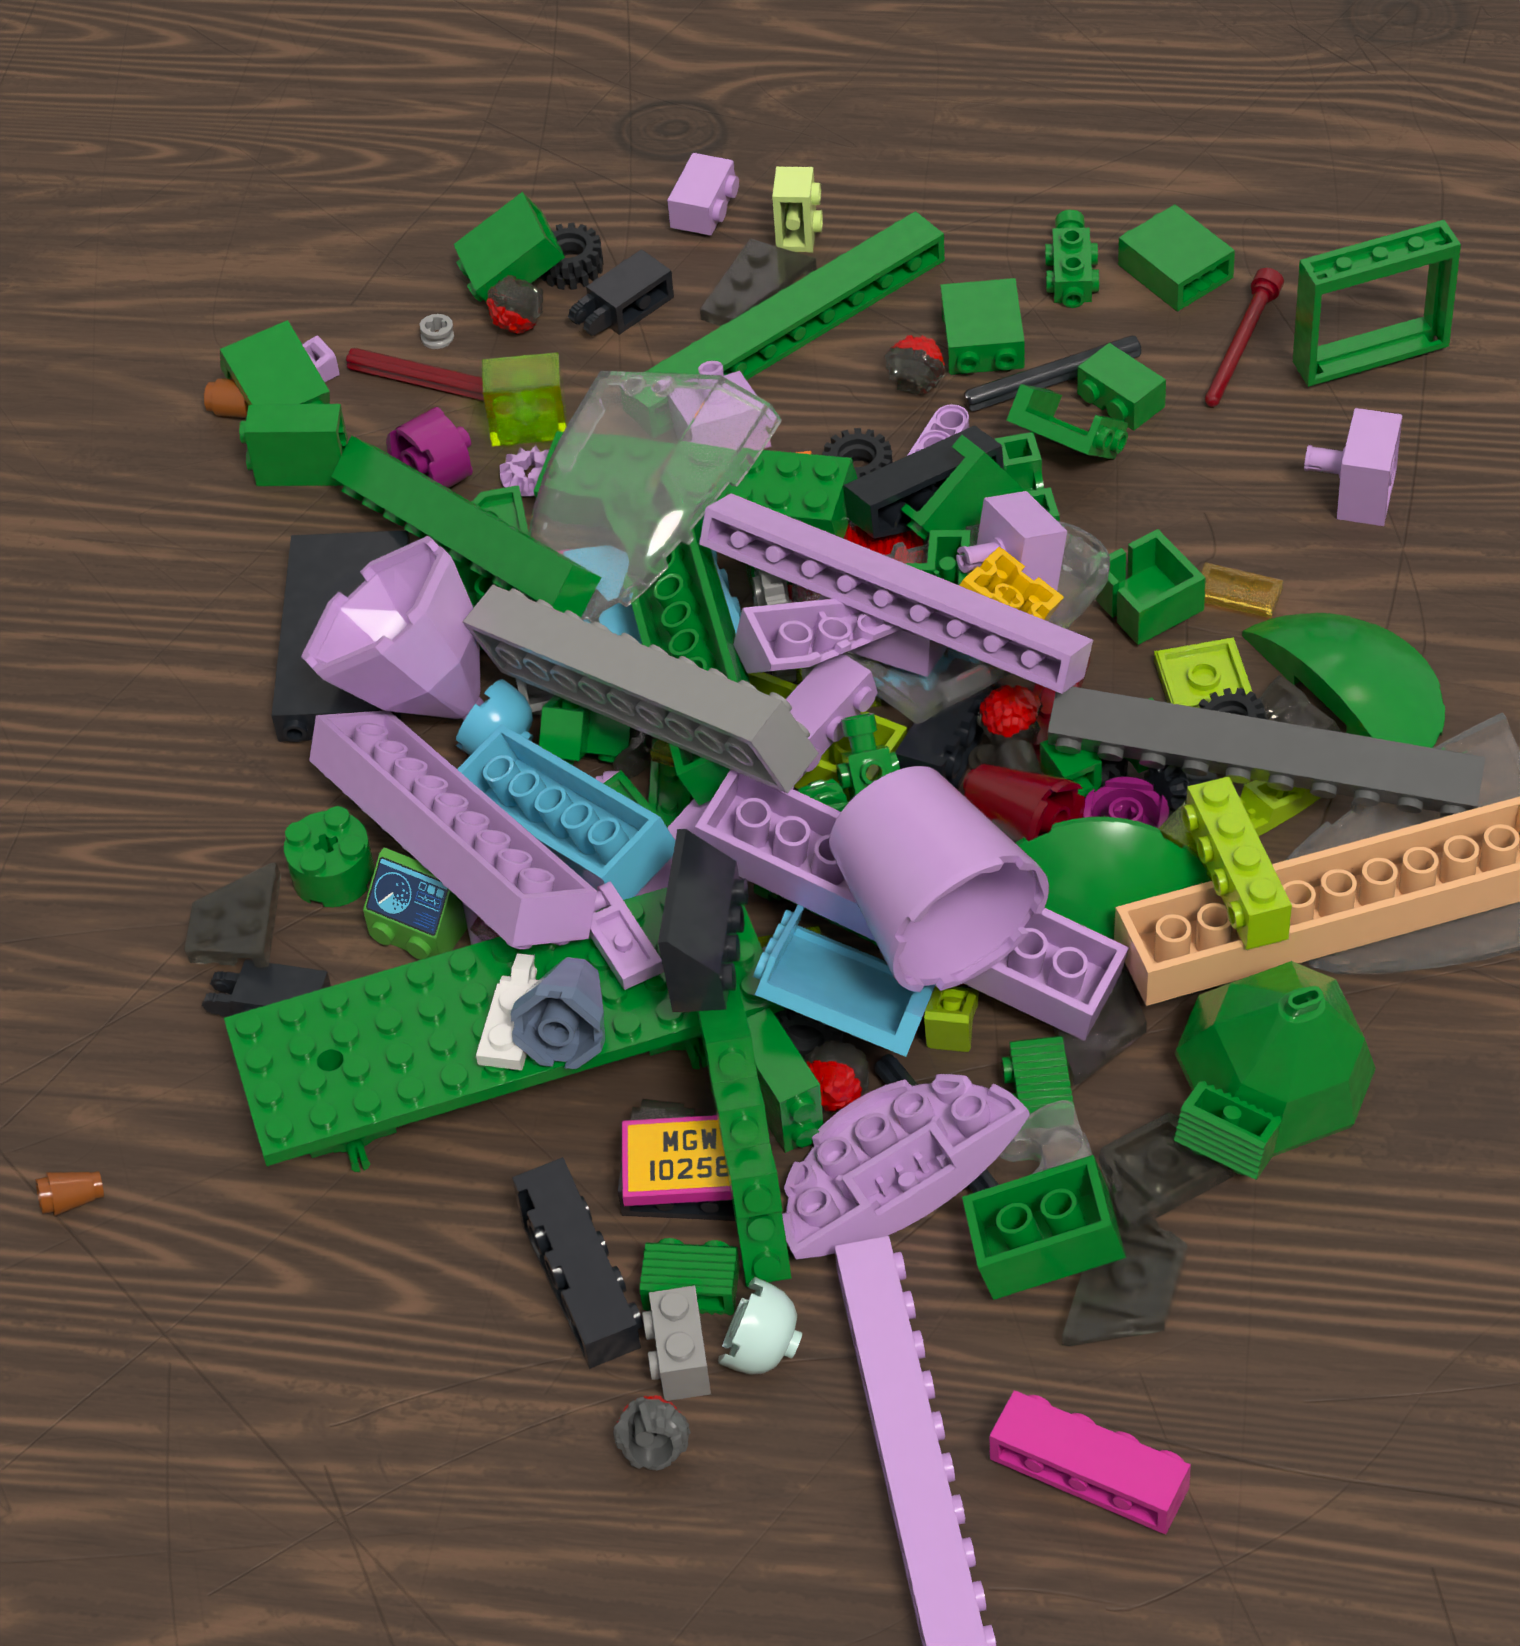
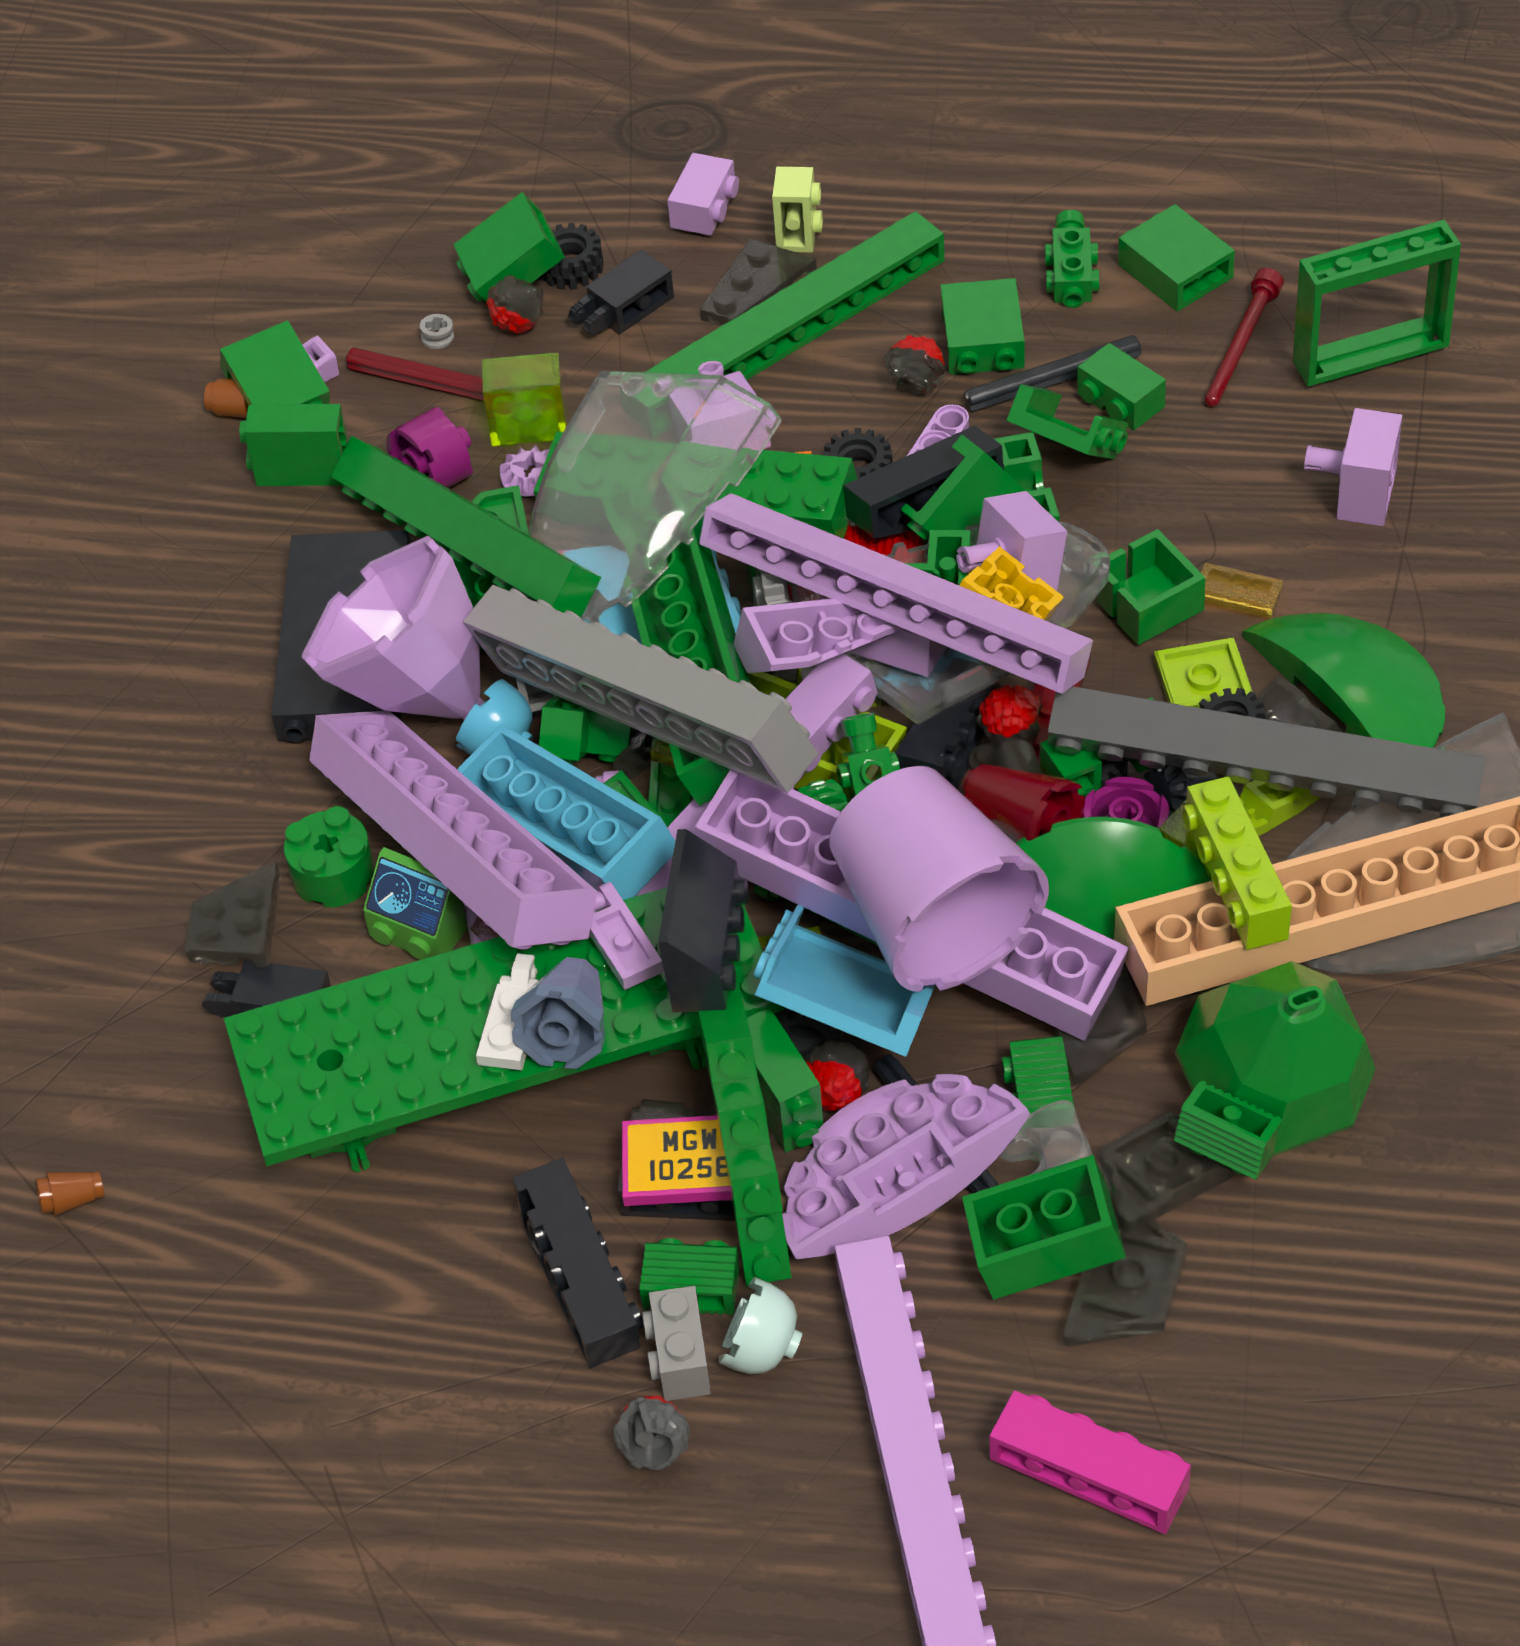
(950, 1018): lime slope -> none

